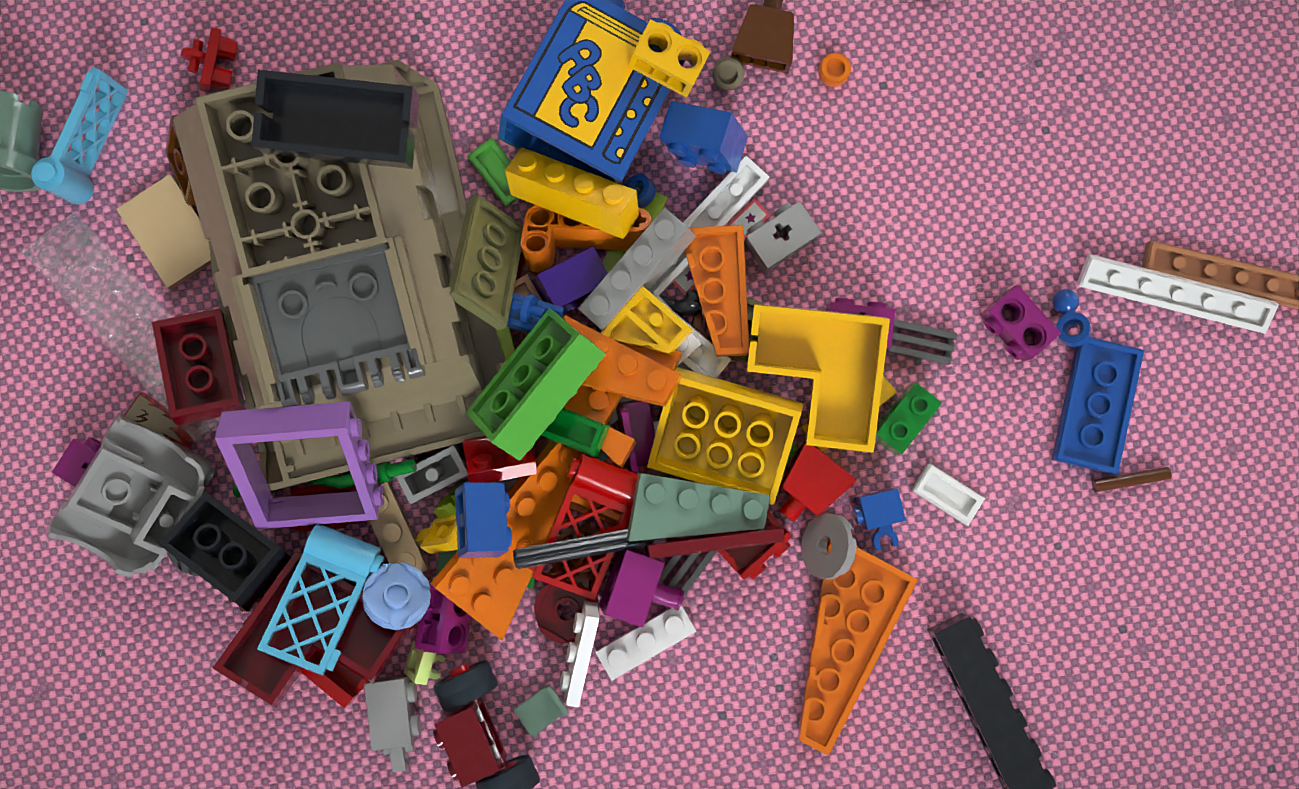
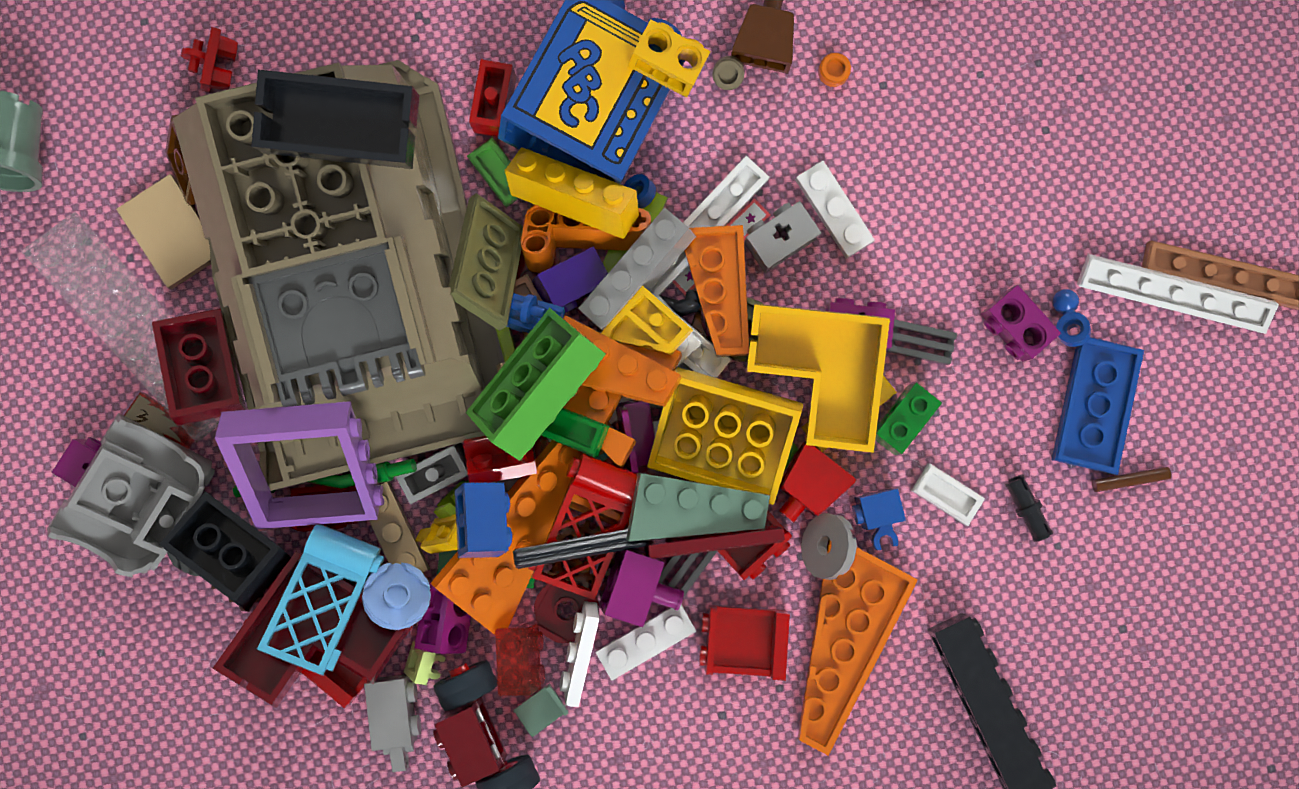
(68, 173): medium azure piece -> none
(492, 93): none -> red brick
(519, 660): none -> clear red bracket
(703, 137): blue brick -> none
(745, 641): none -> red panel
(834, 209): none -> white plate
(1028, 508): none -> black pin

